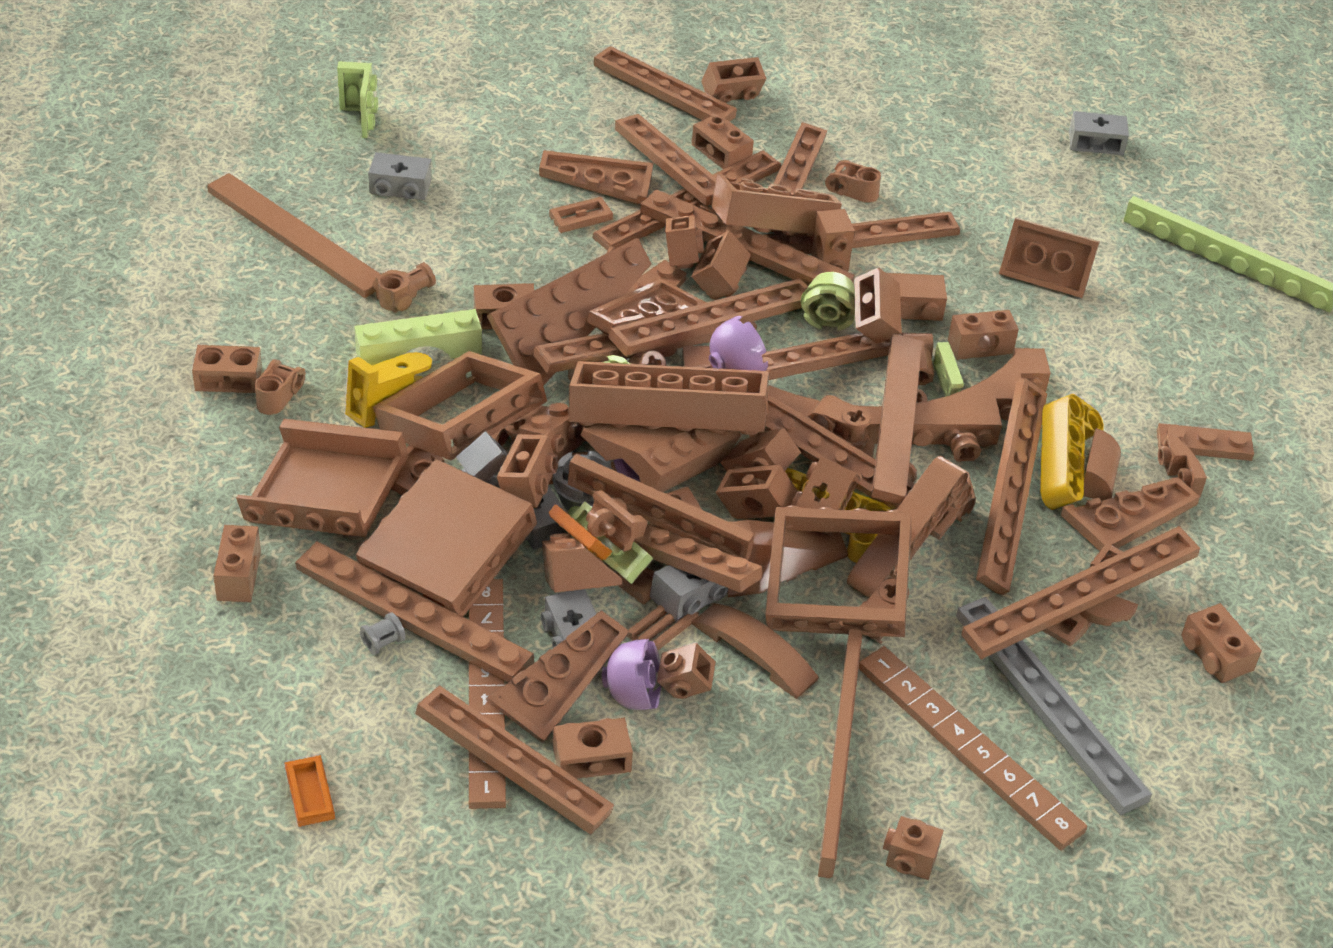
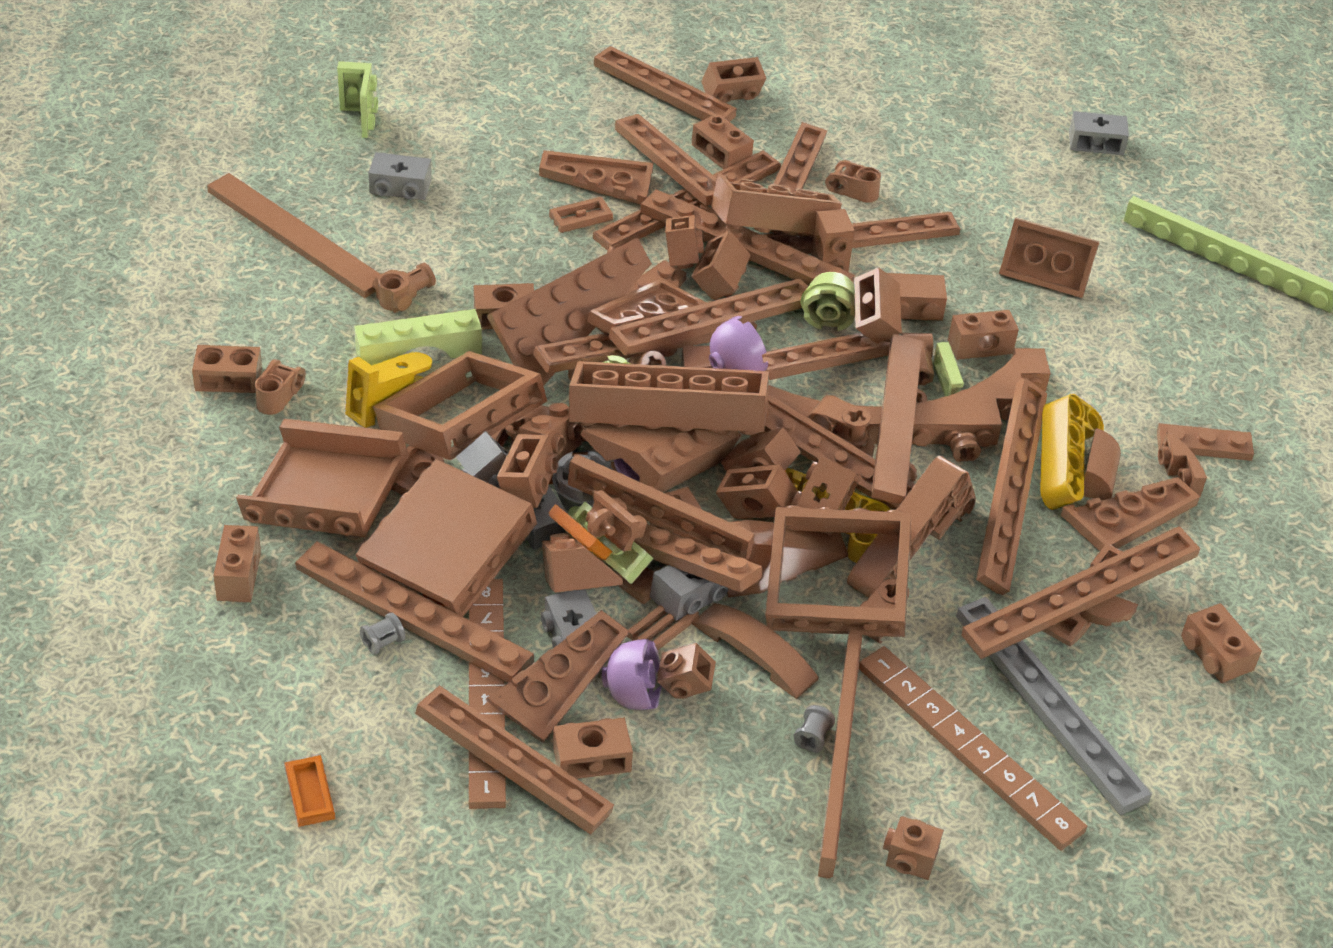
(814, 728): none -> light grey bush

